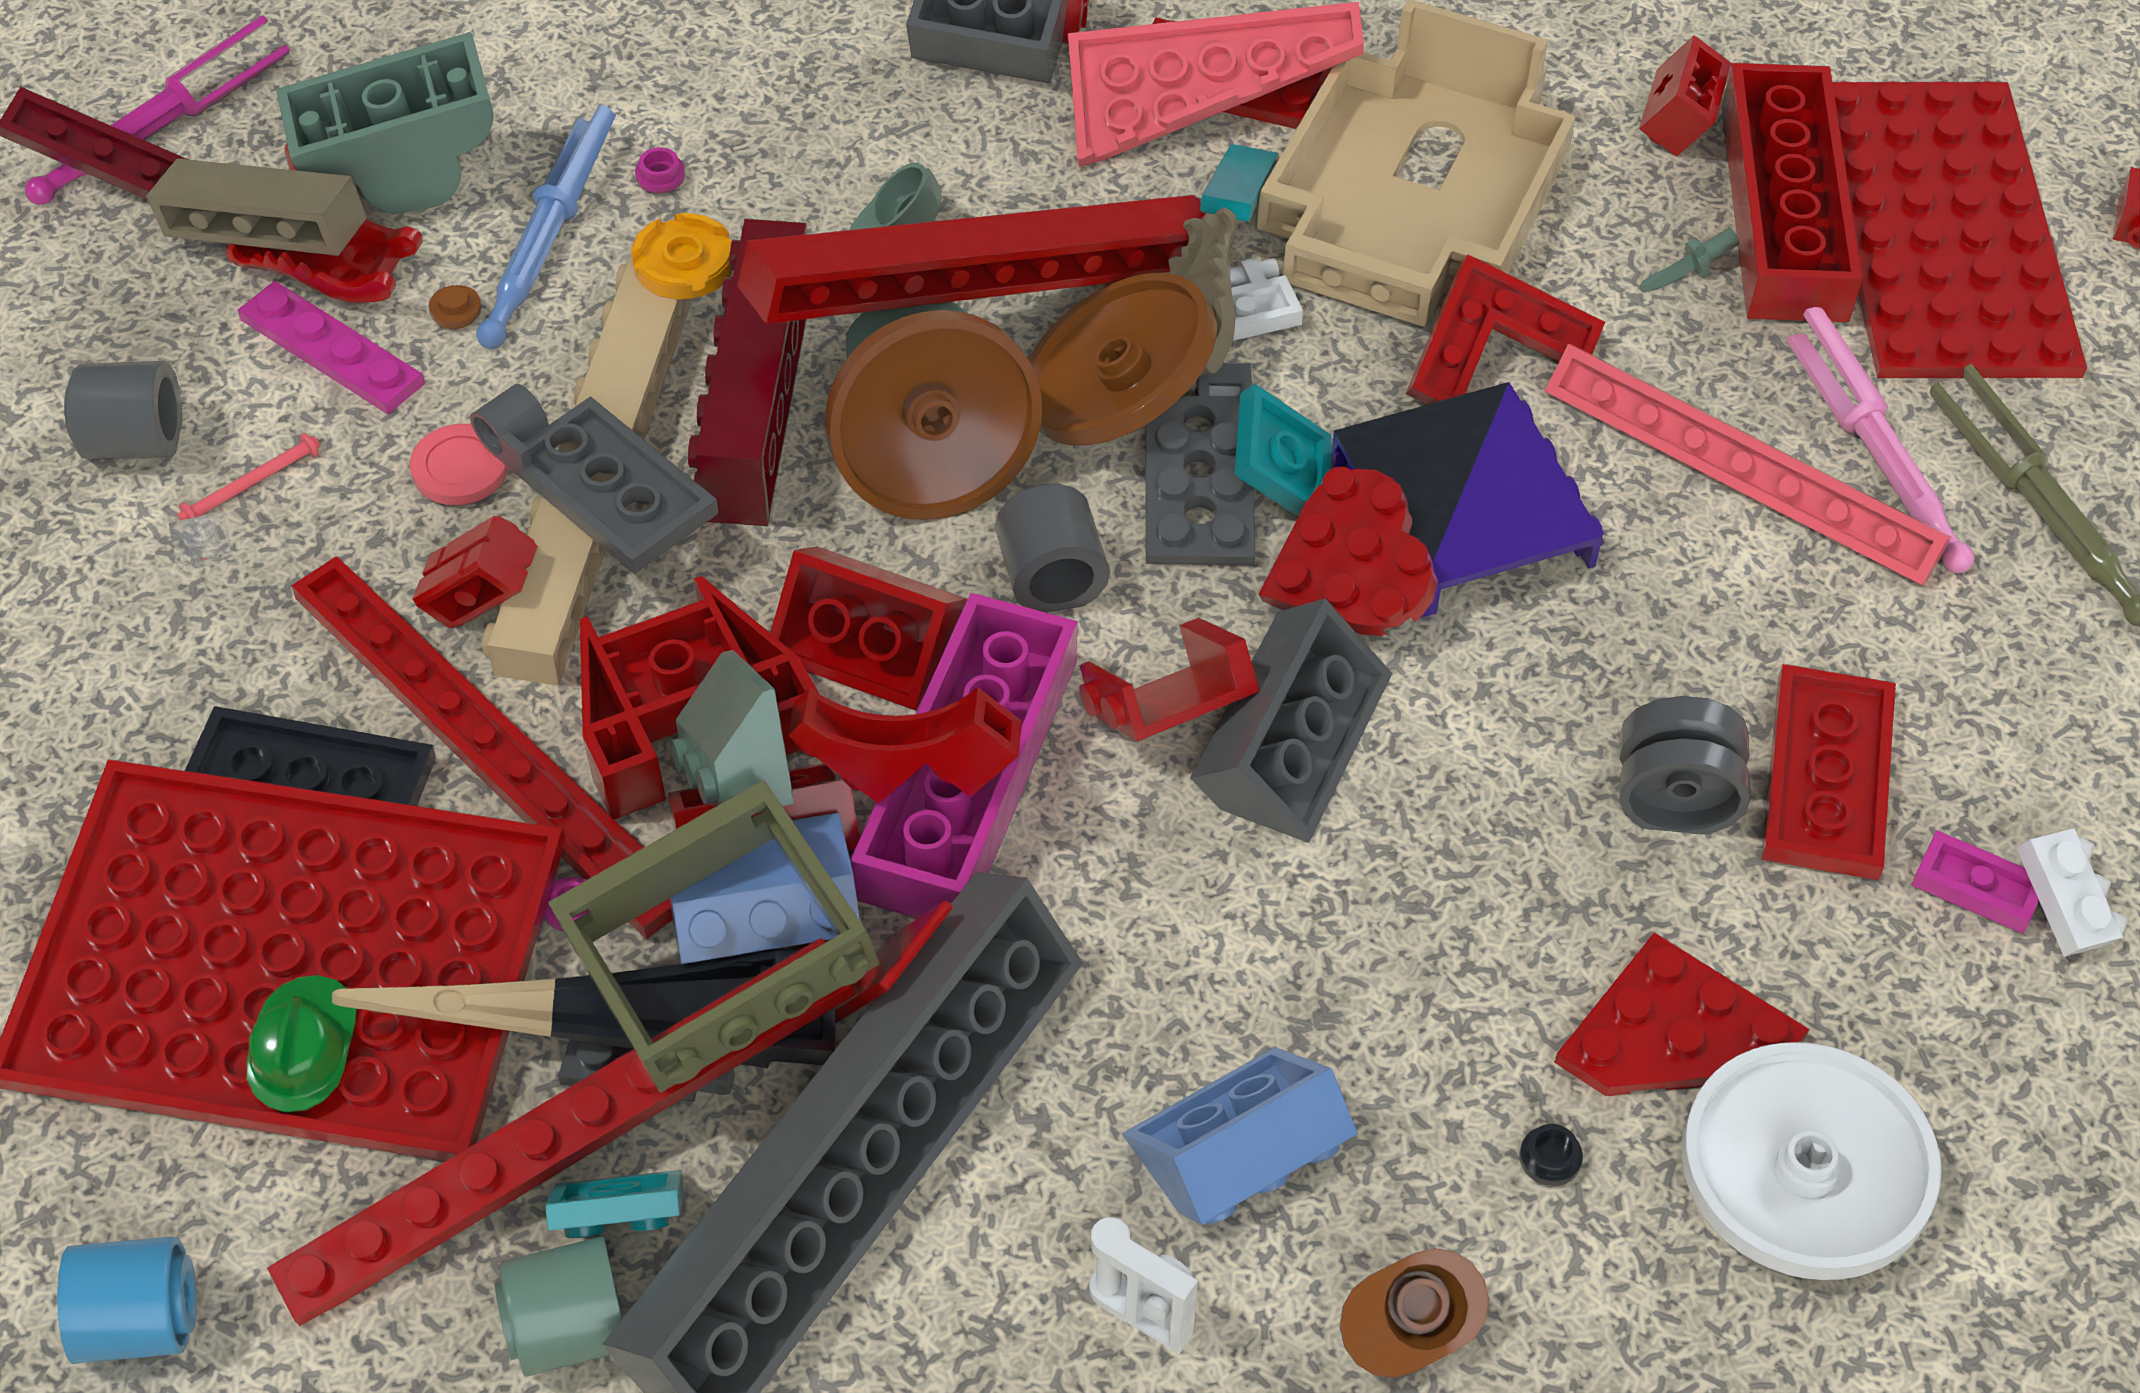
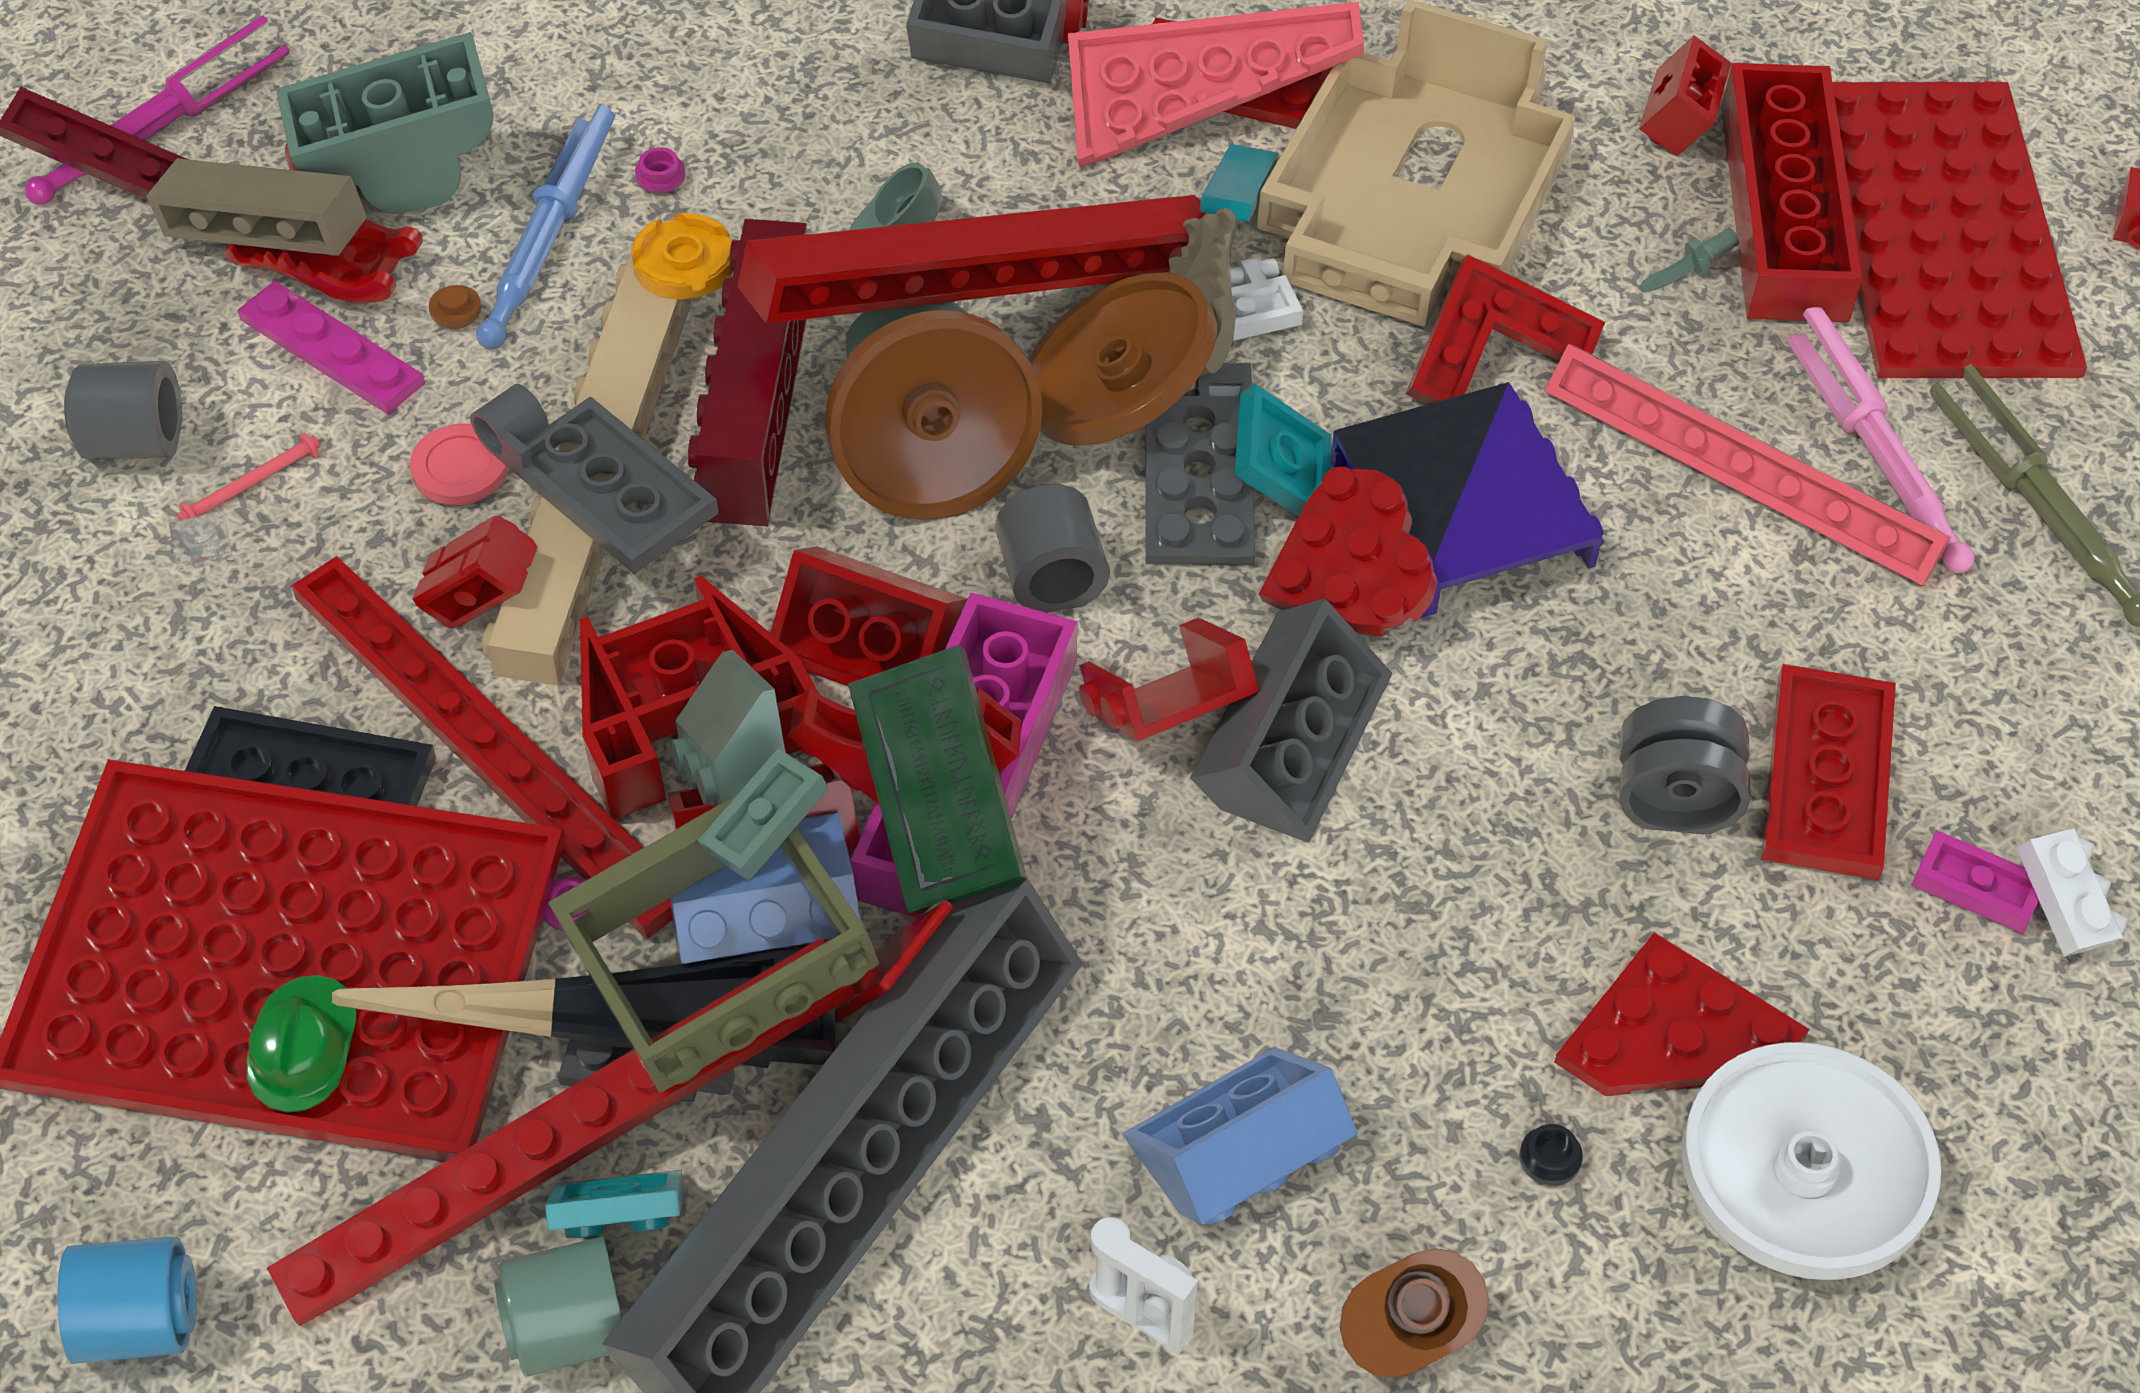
(763, 814): none -> sand green plate
(937, 780): none -> dark green tile

